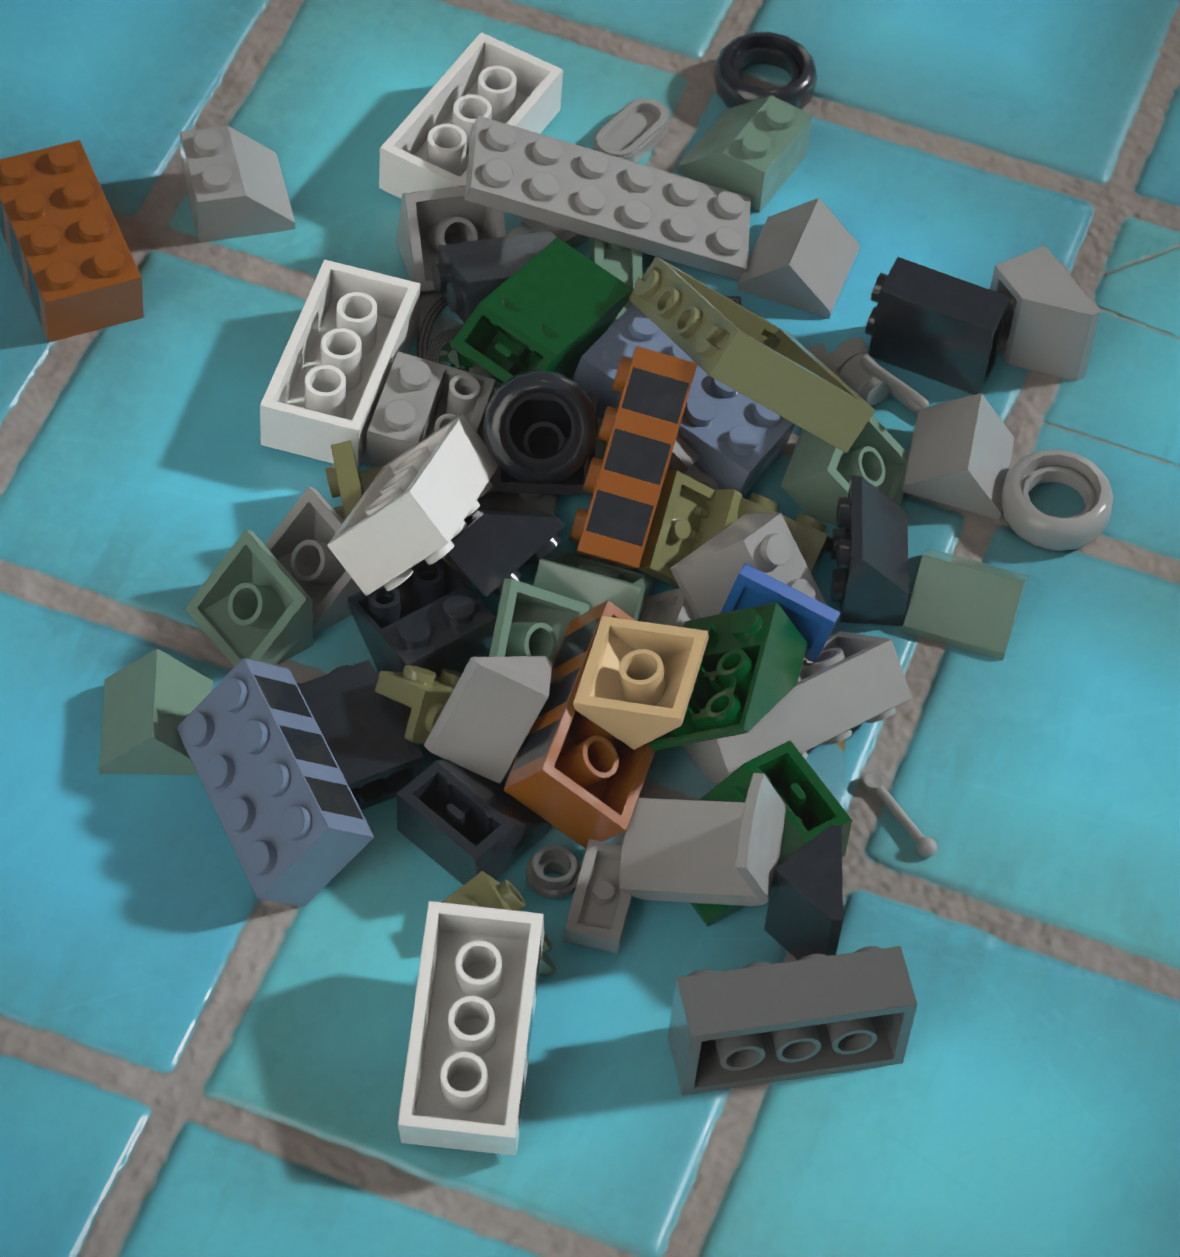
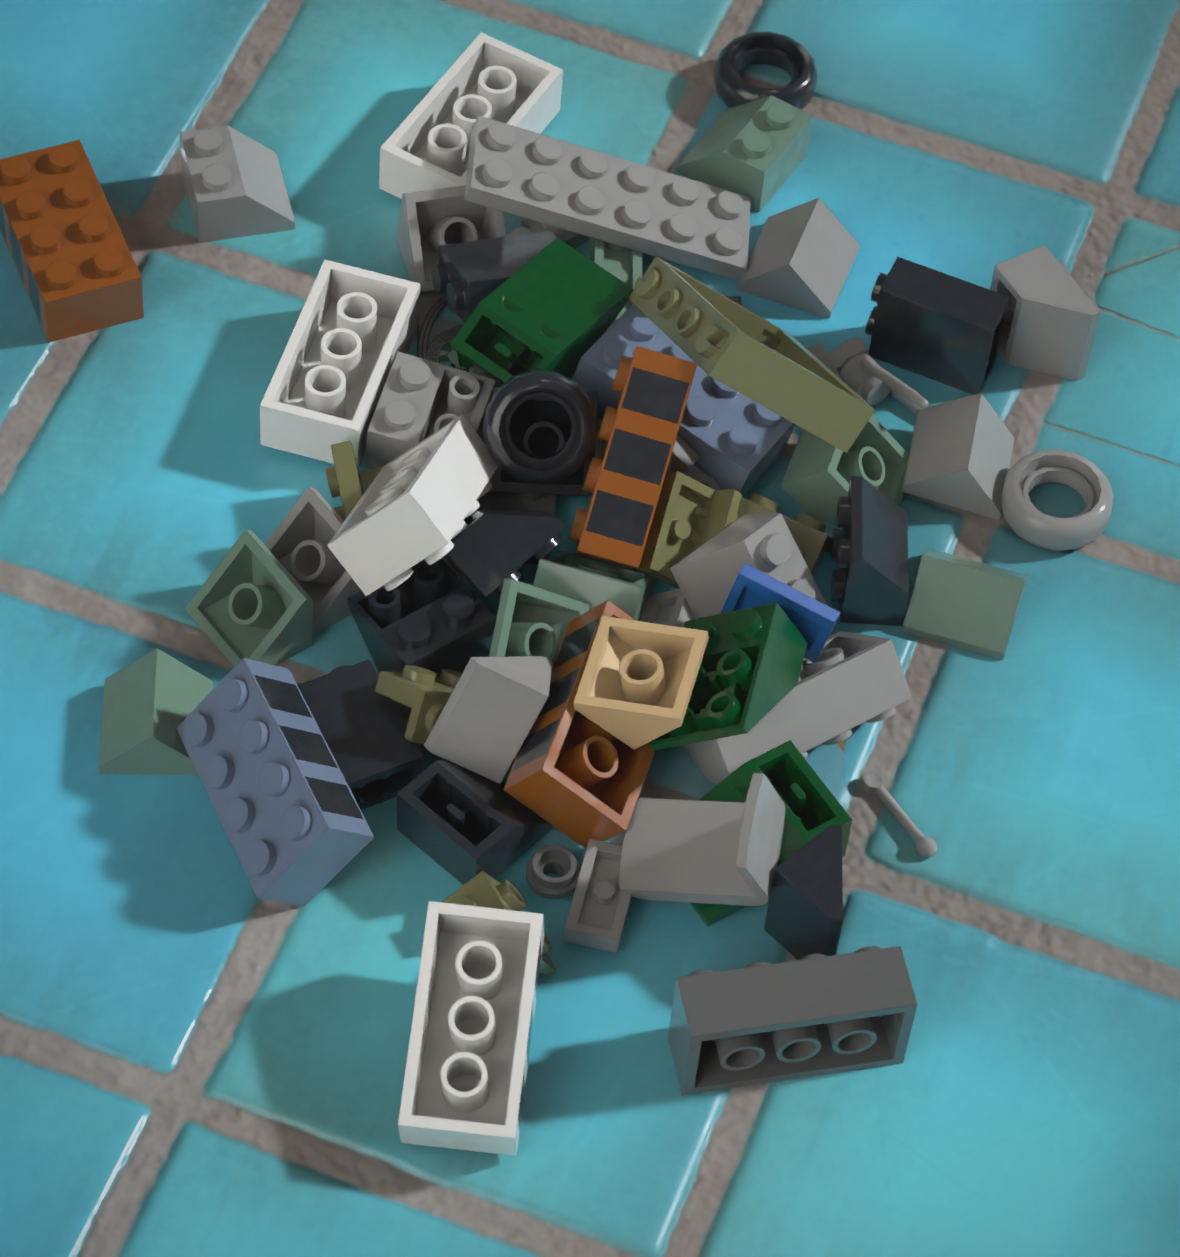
(633, 130): light grey tile -> none

